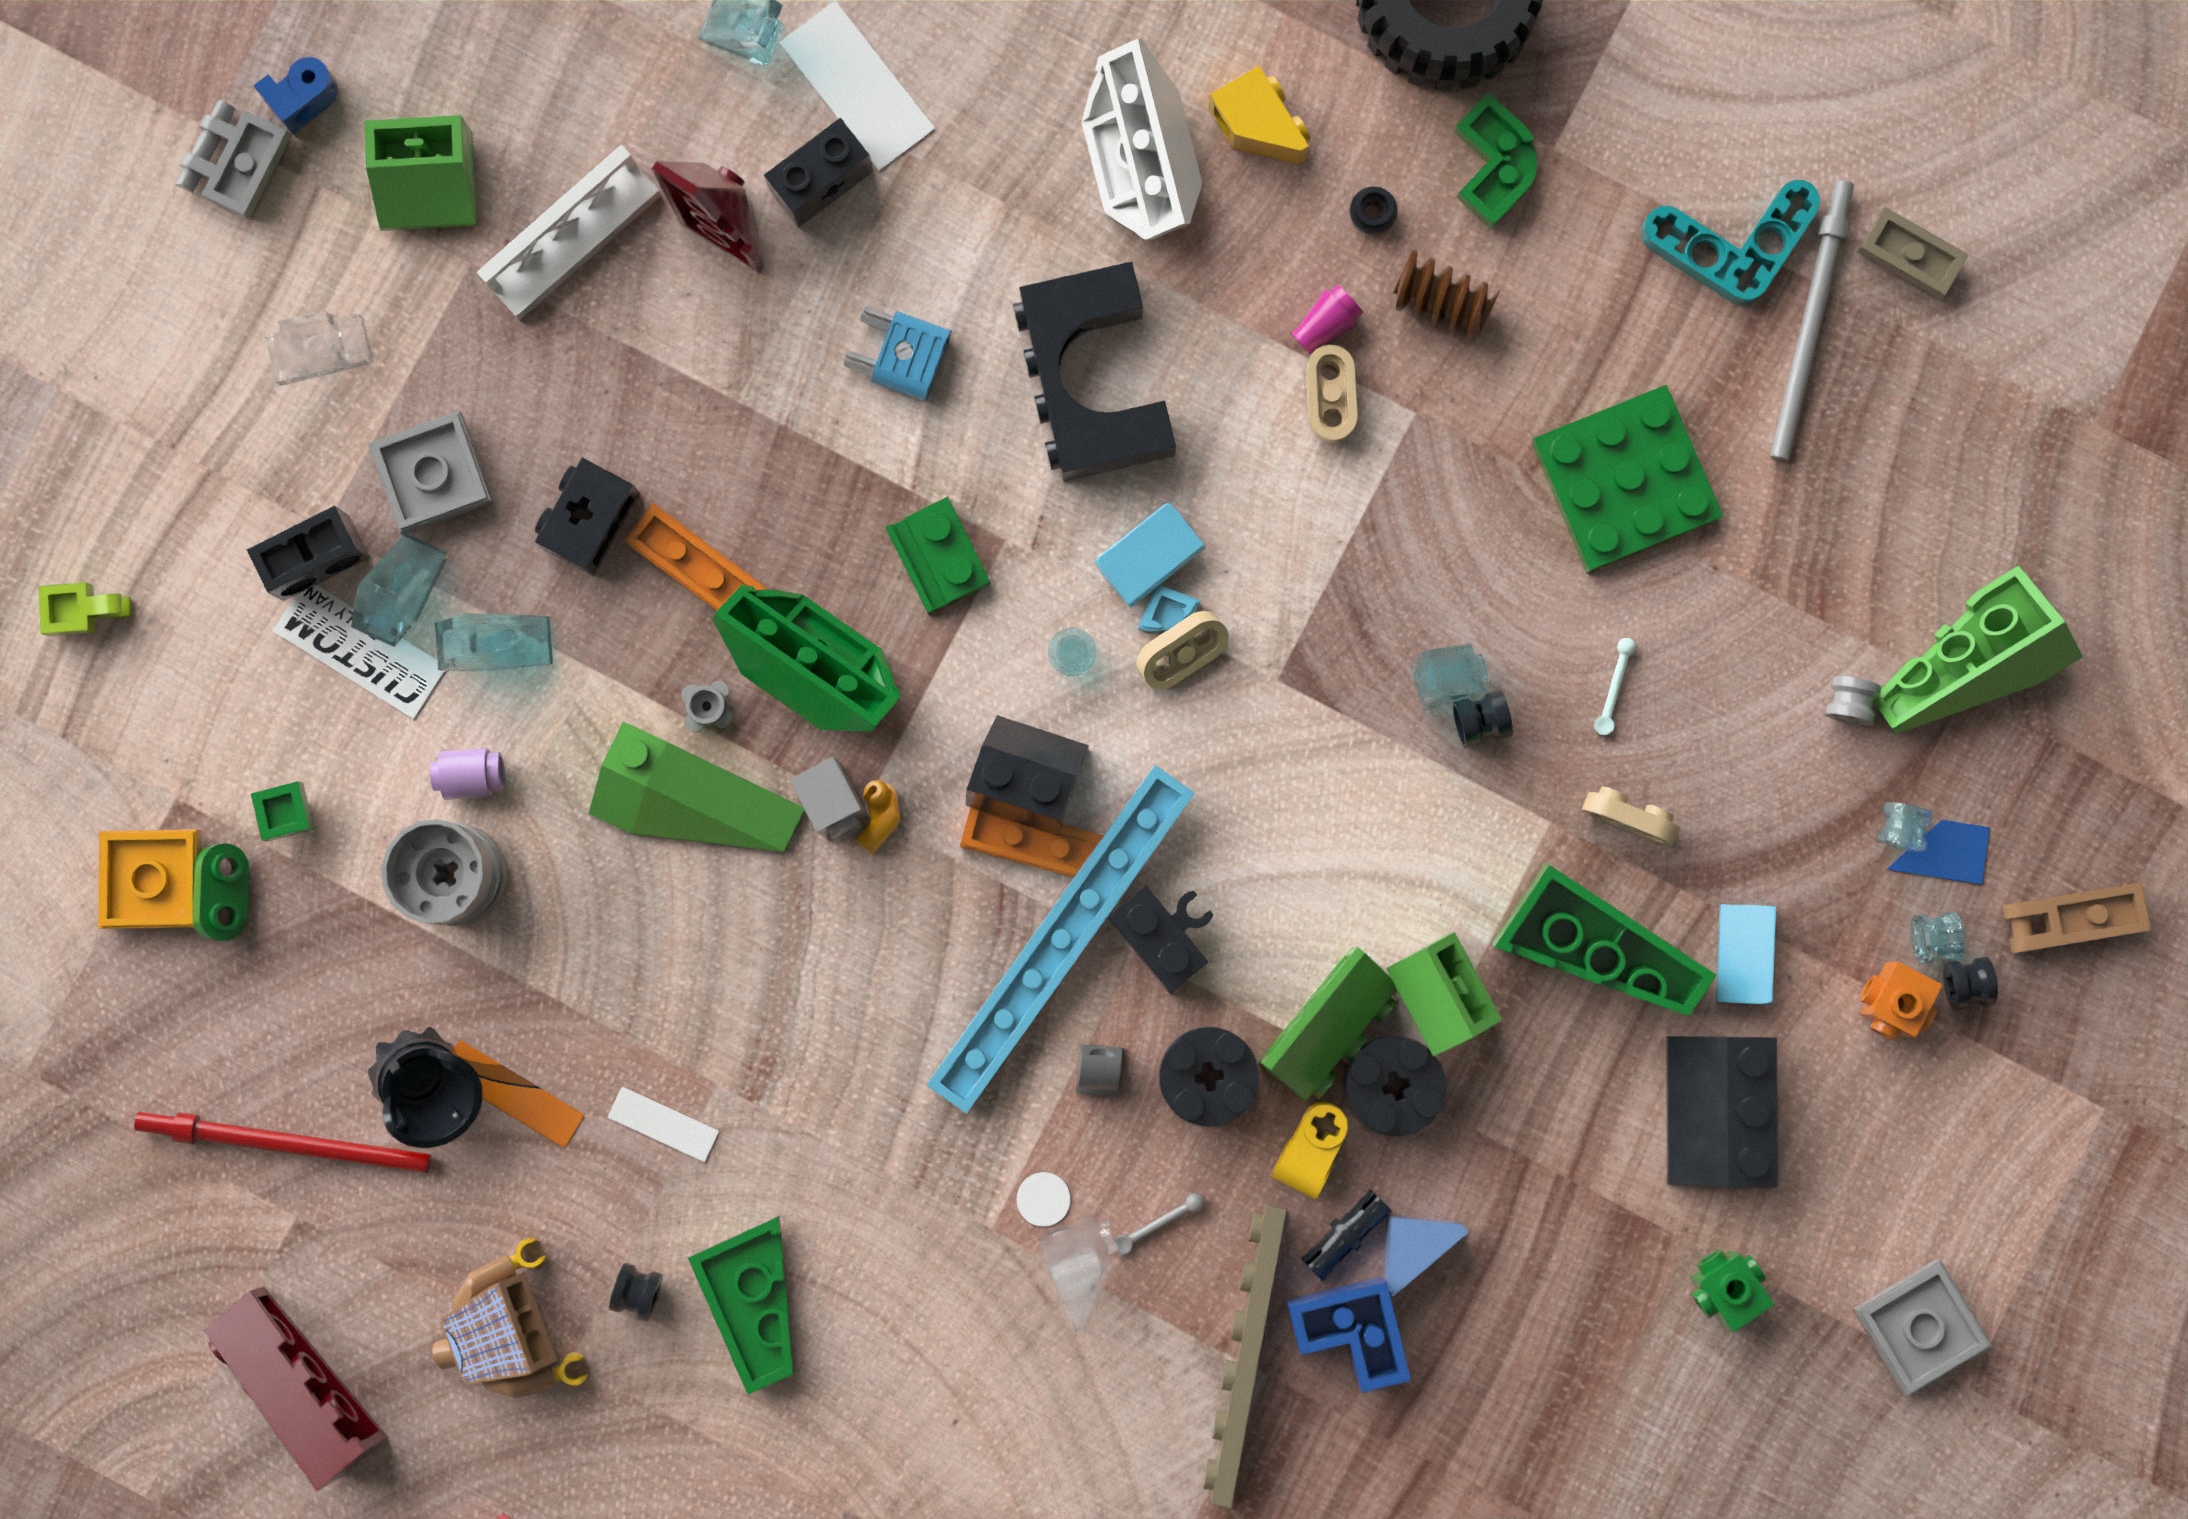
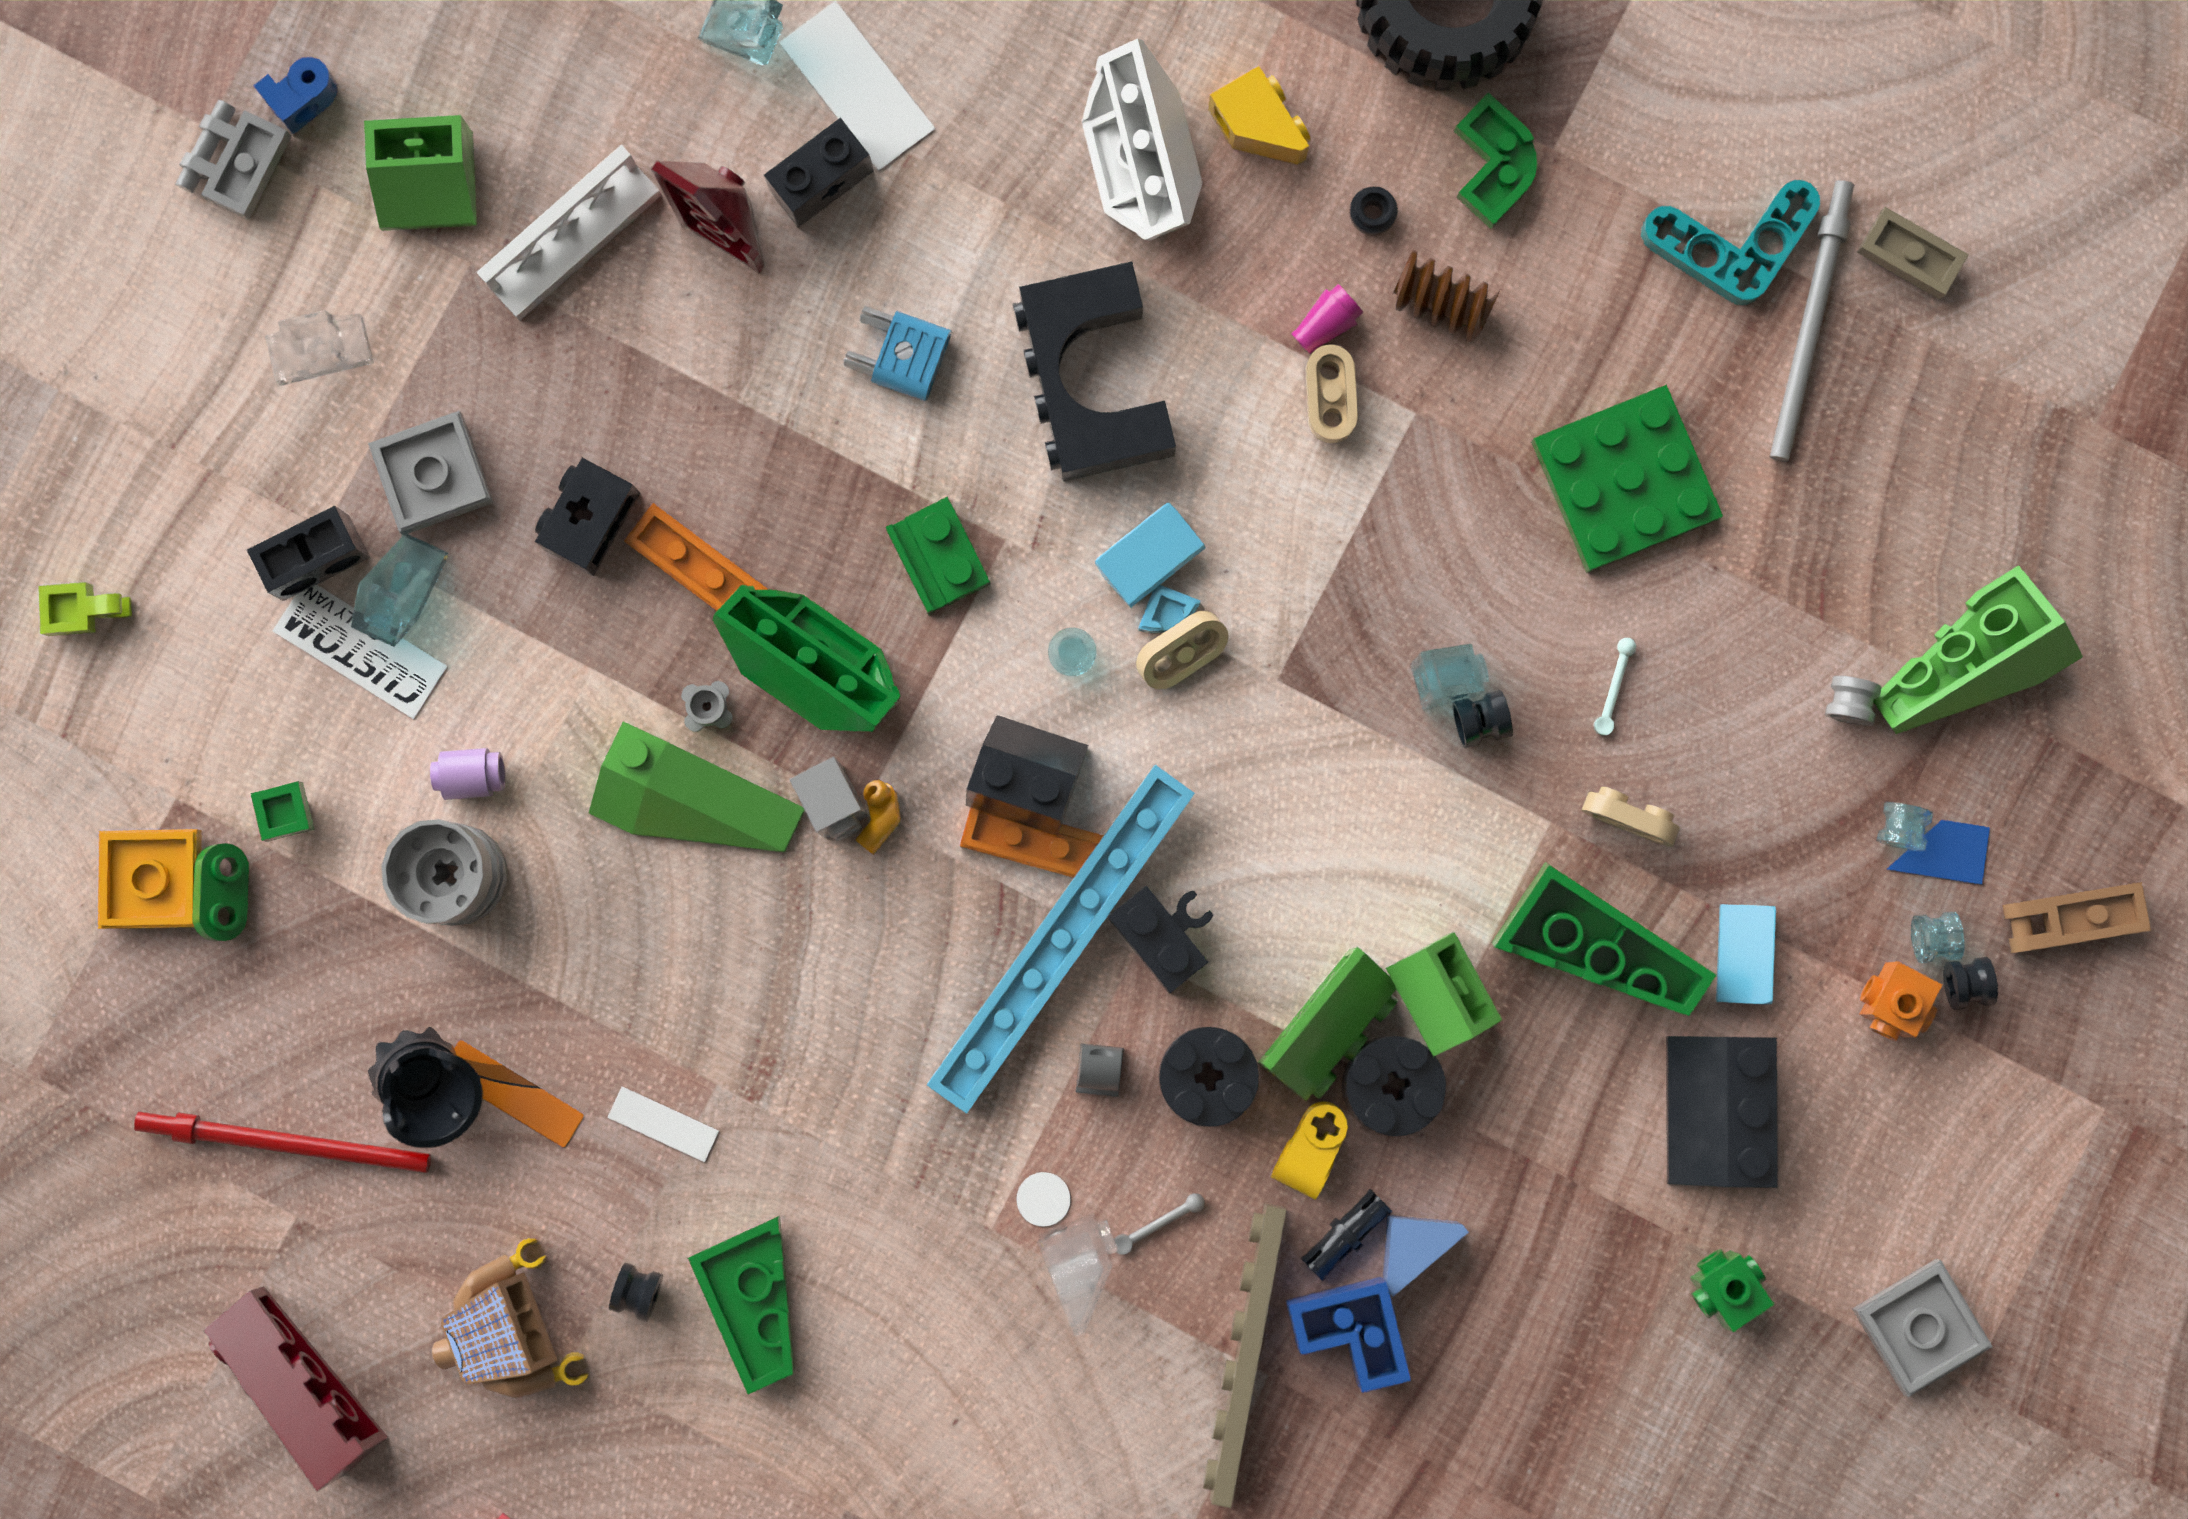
(493, 642): clear light blue slope -> none

